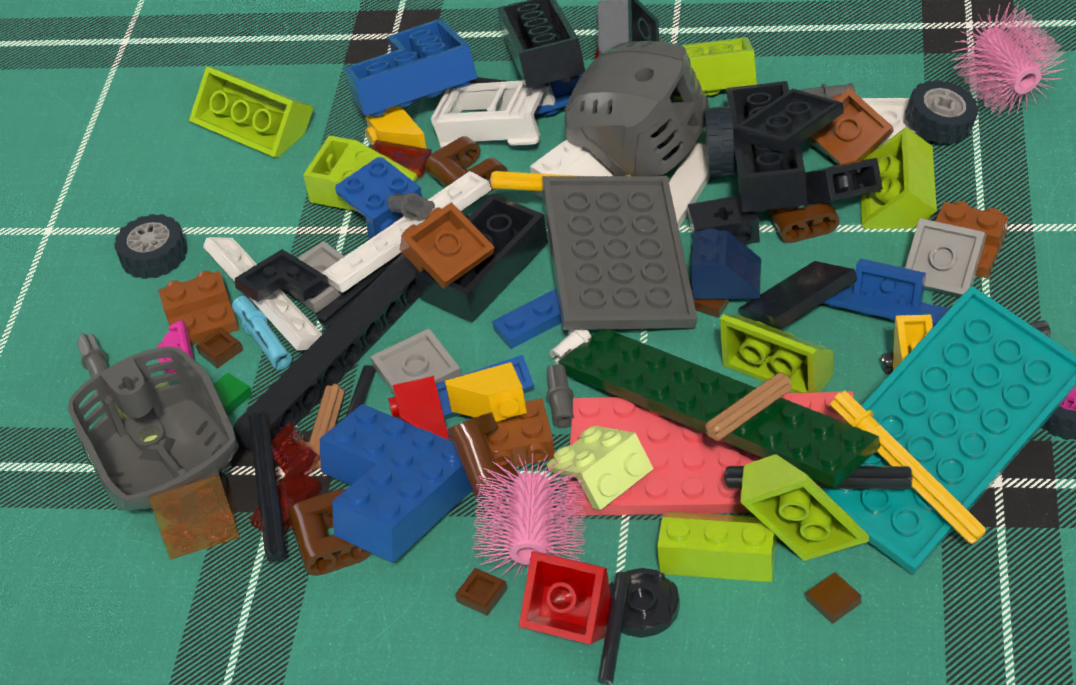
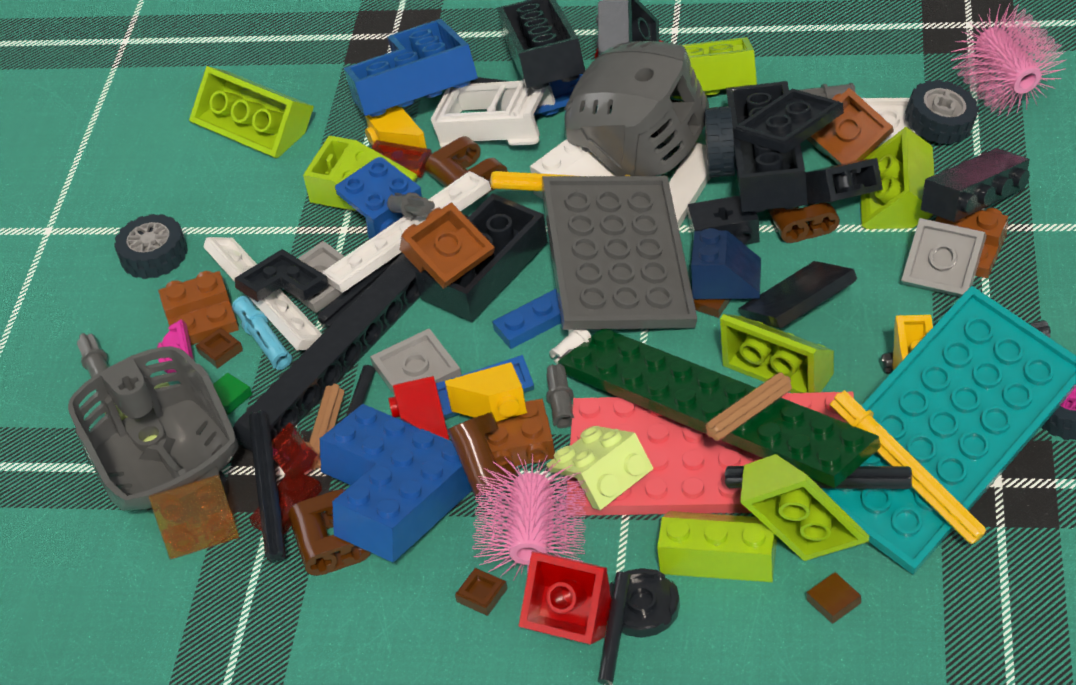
(886, 292): blue bracket -> none
(975, 184): none -> black brick

